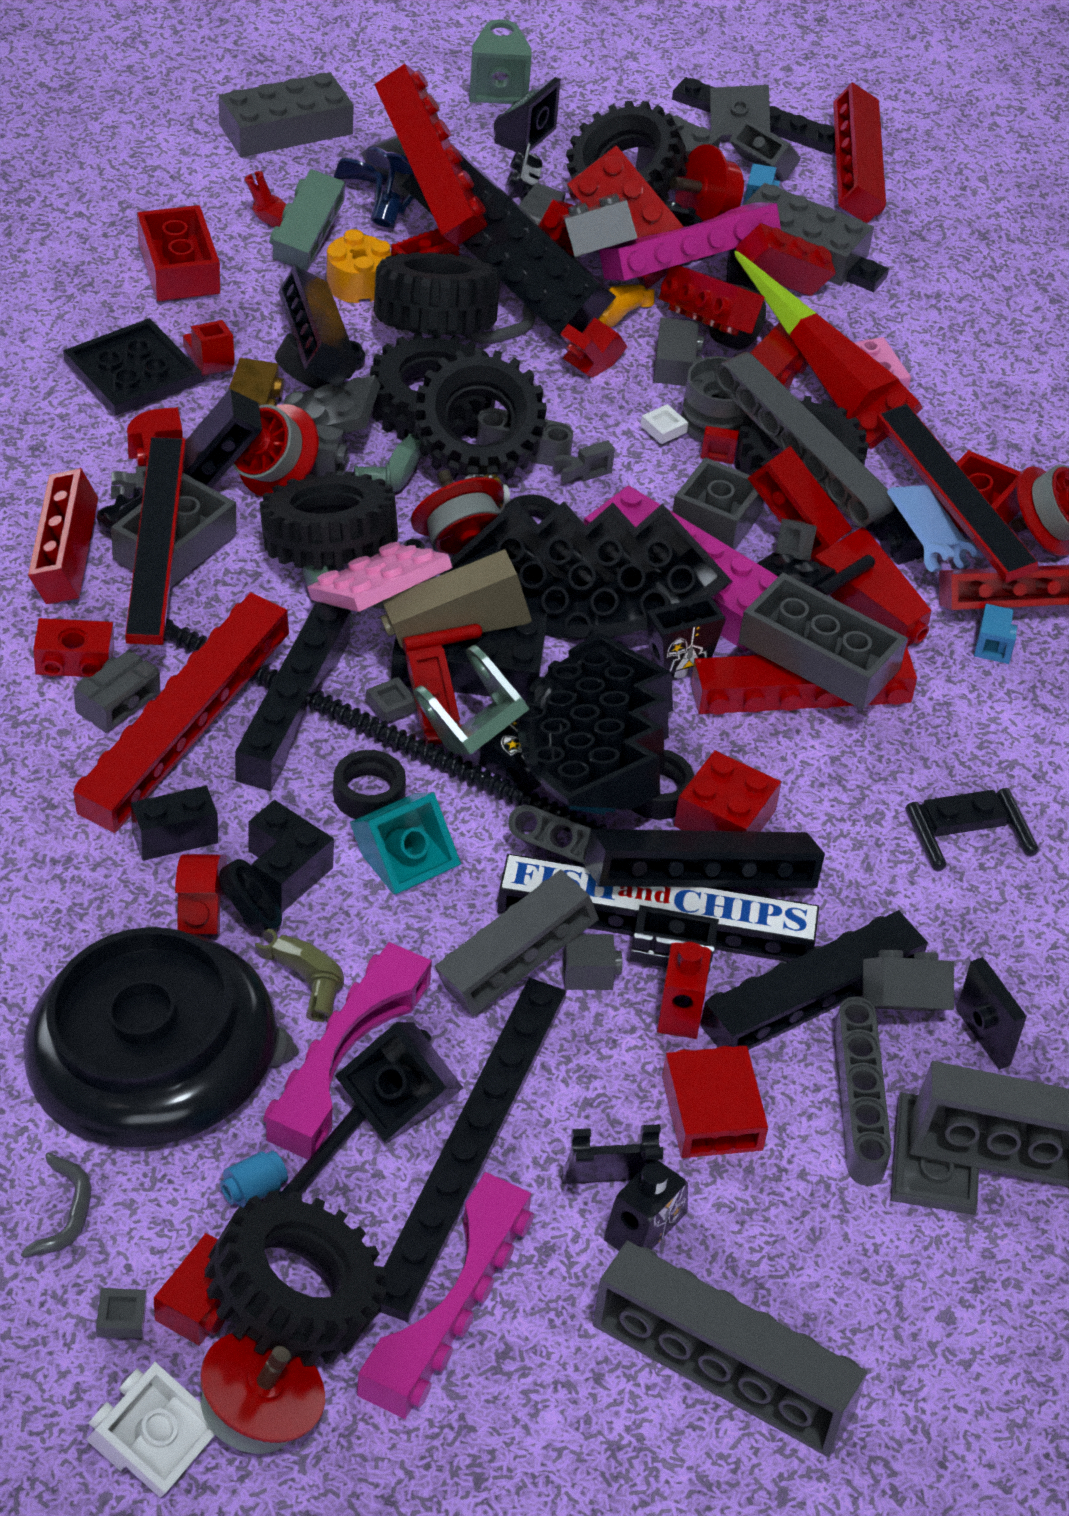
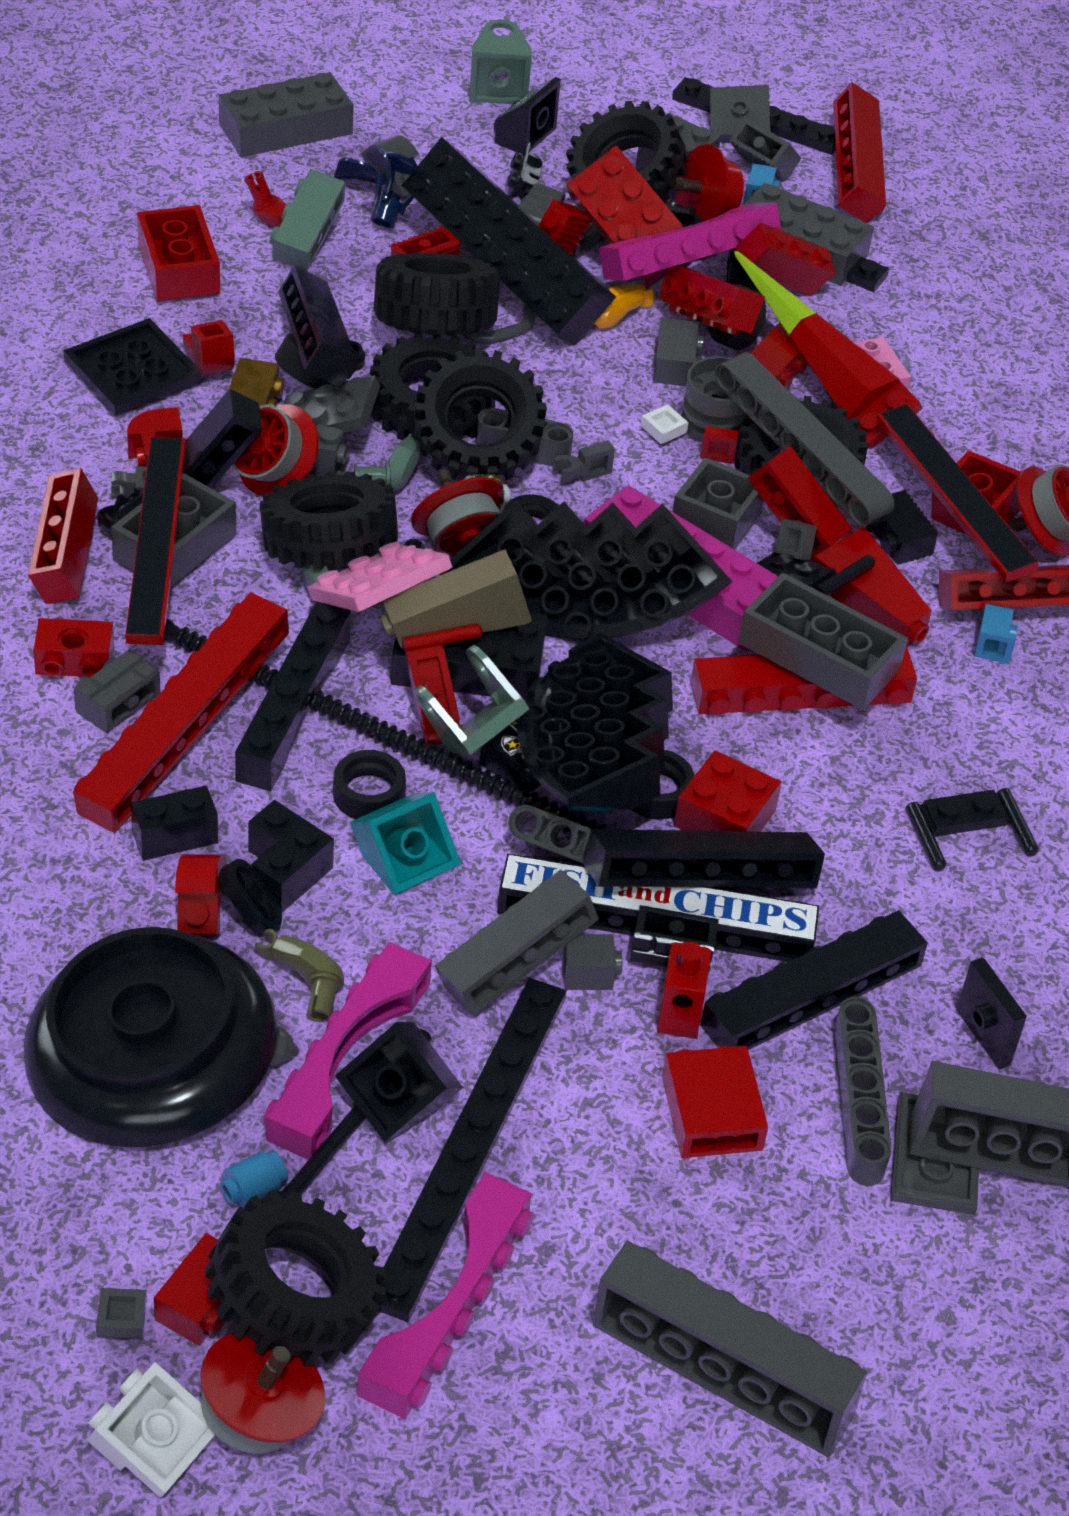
(77, 1211): dark grey animal -> none
(353, 265): light orange brick -> none
(391, 699): dark grey plate -> none
(431, 154): red brick -> none
(594, 348): red brick -> none
(599, 225): brick -> none
(610, 1162): black flag -> none
(656, 1199): black torso -> none
(684, 632): black torso -> none
(909, 982): dark grey brick -> none
(932, 527): light blue flag -> none

